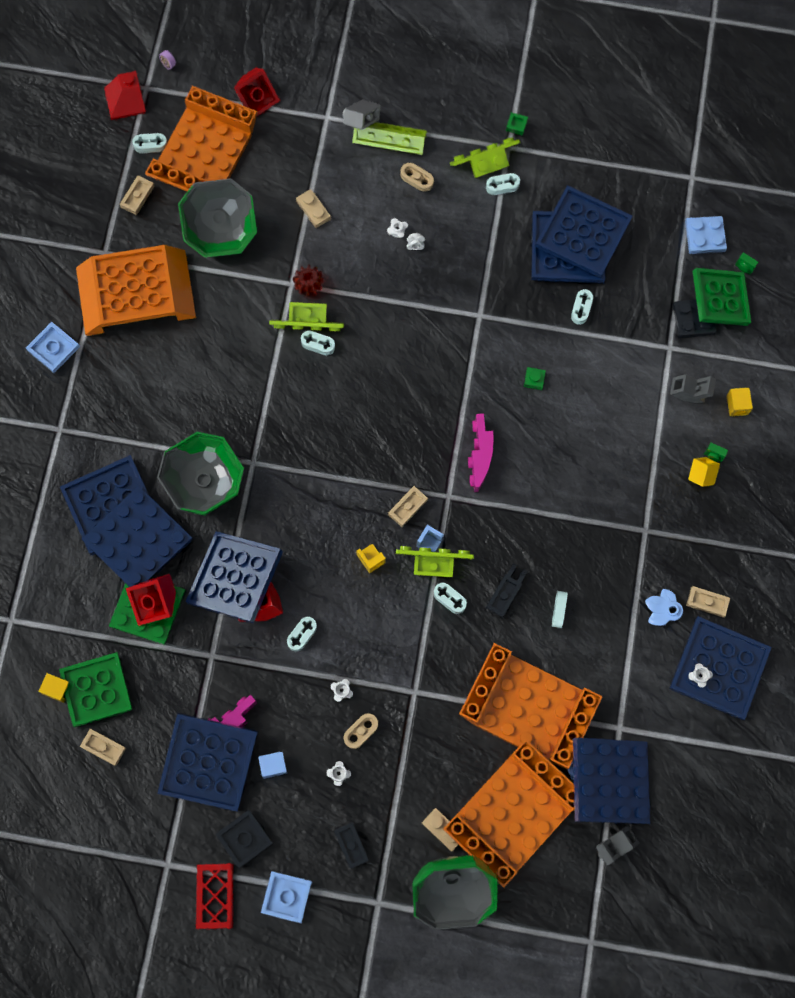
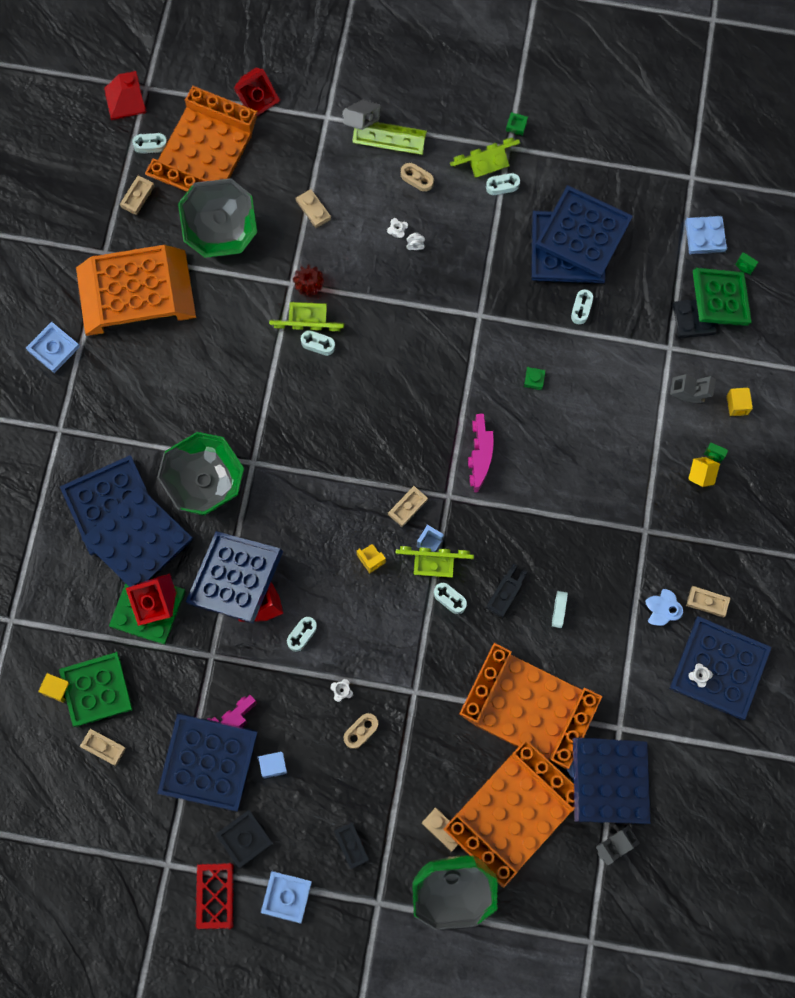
(167, 59): lavender tile -> none
(338, 768): white plate -> none

